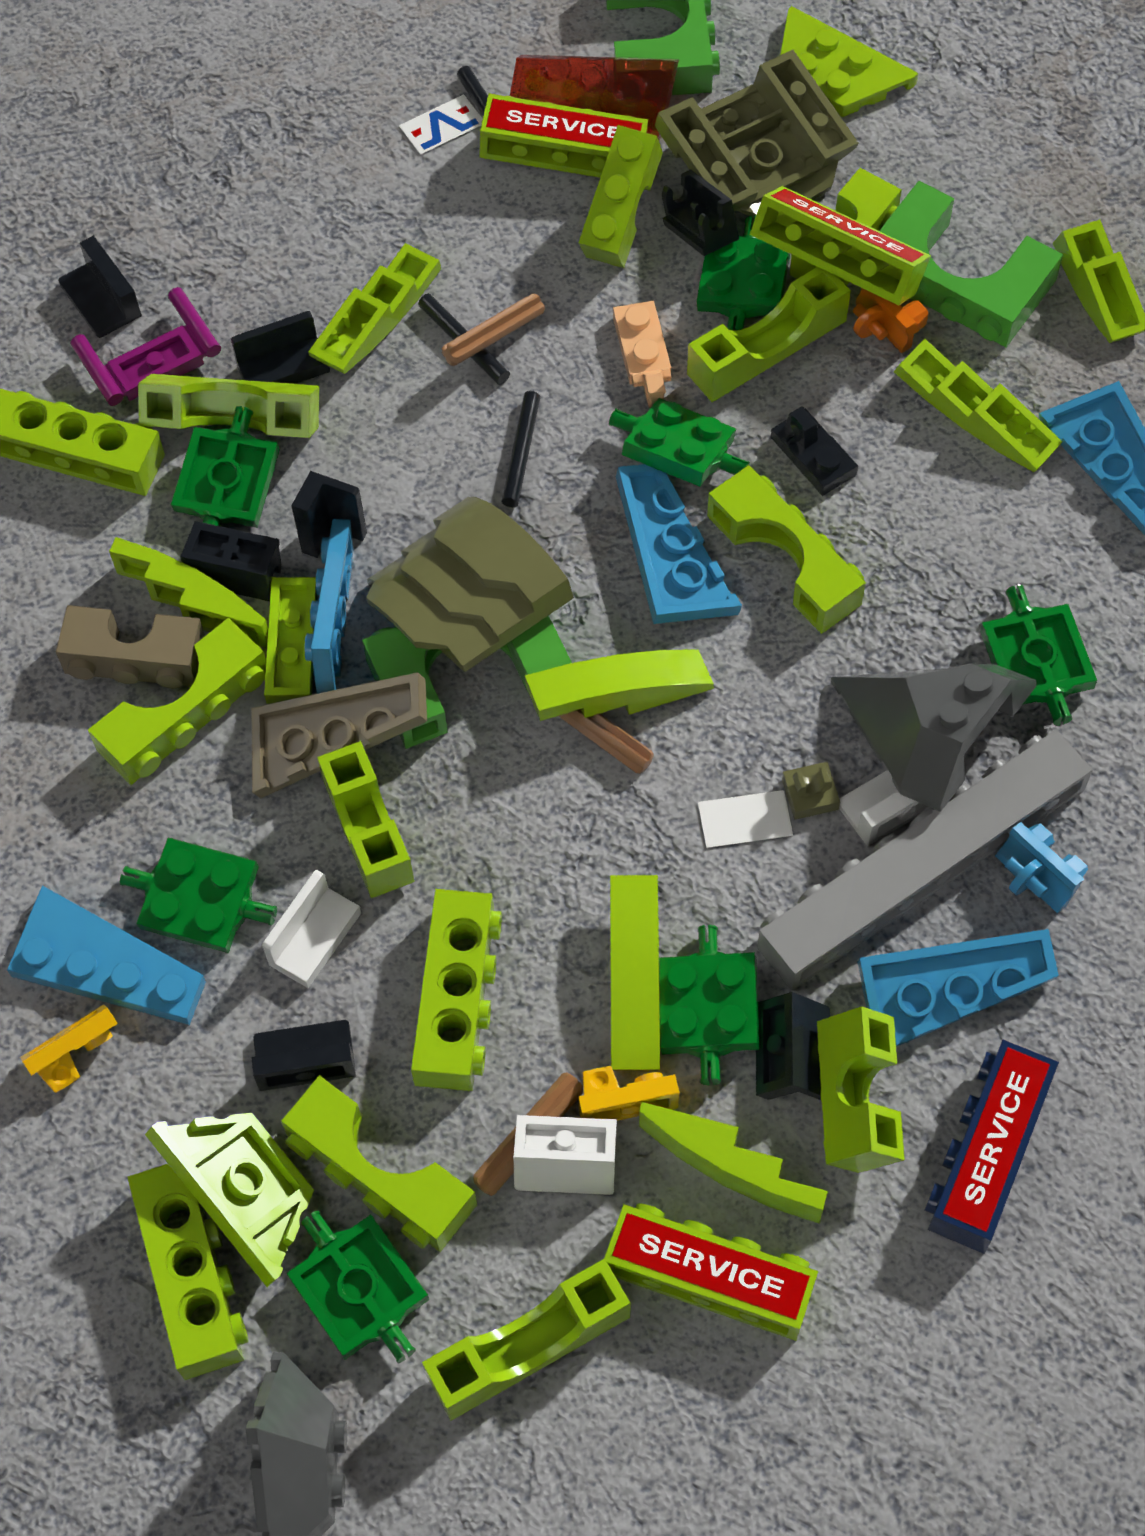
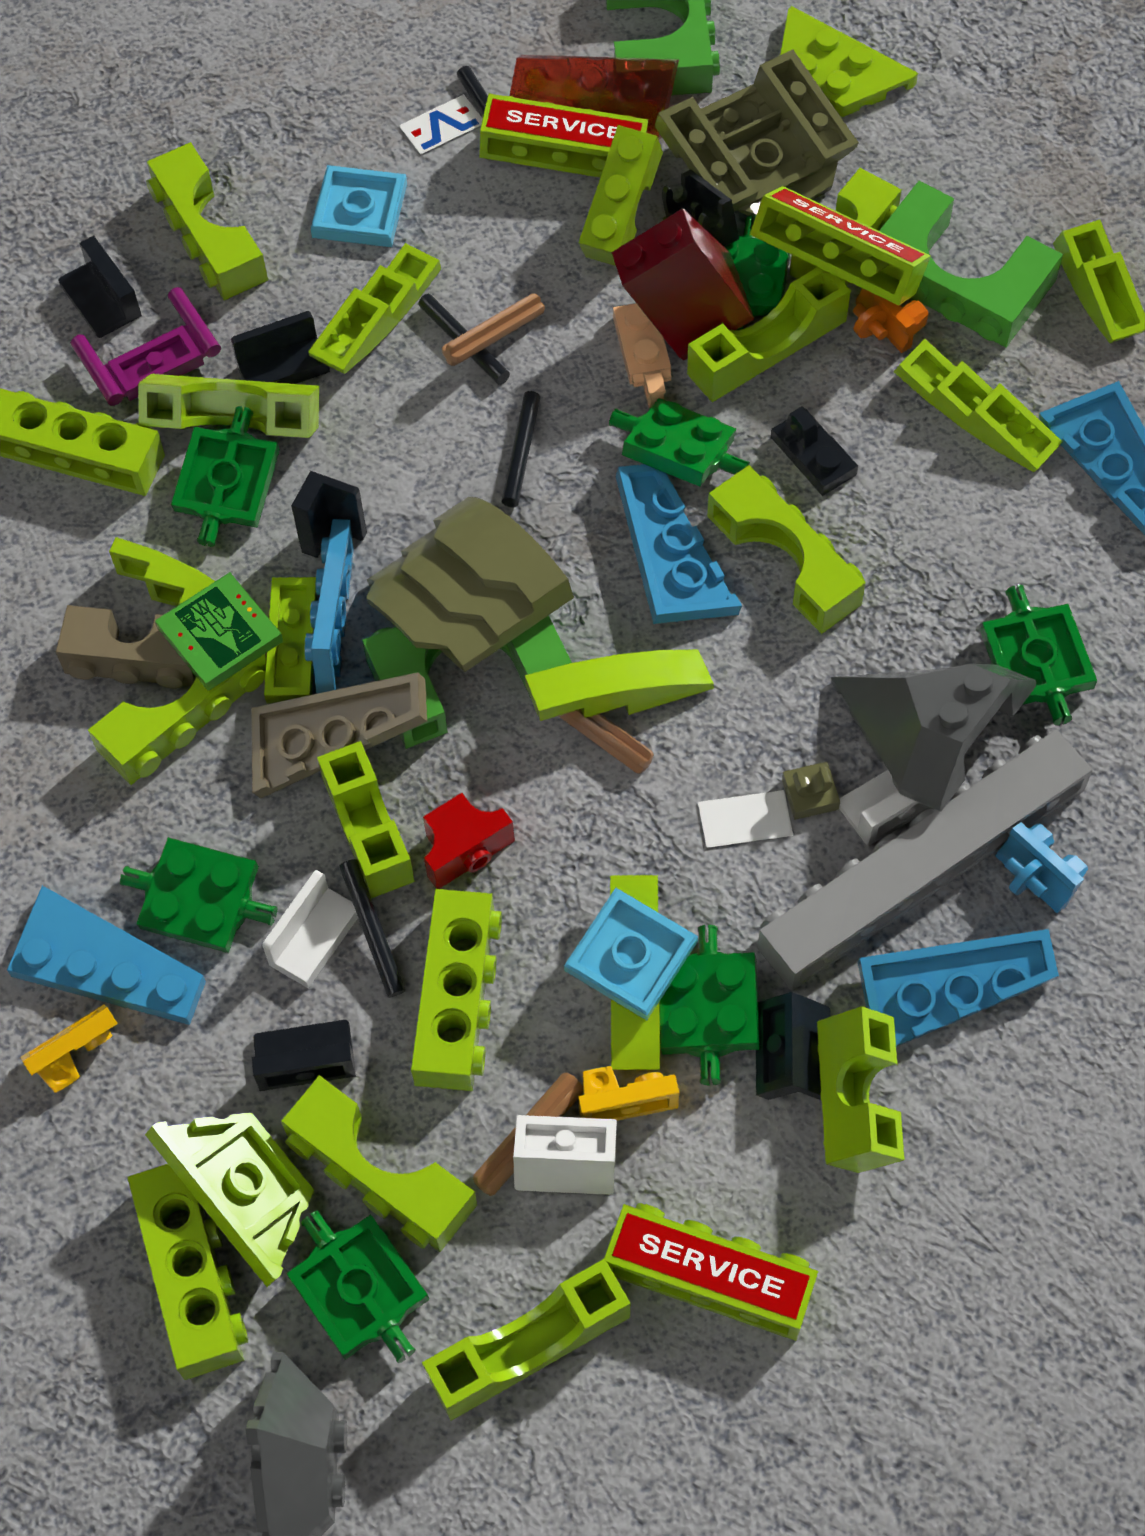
(219, 631): none -> tile
(226, 254): none -> lime arch
(234, 558): black hinge -> none
(359, 206): none -> medium azure tile
(372, 928): none -> black bar
(463, 839): none -> red brick
(631, 953): none -> medium azure tile
(682, 281): none -> dark red slope
(713, 1151): lime slope -> none
(992, 1147): brick -> none

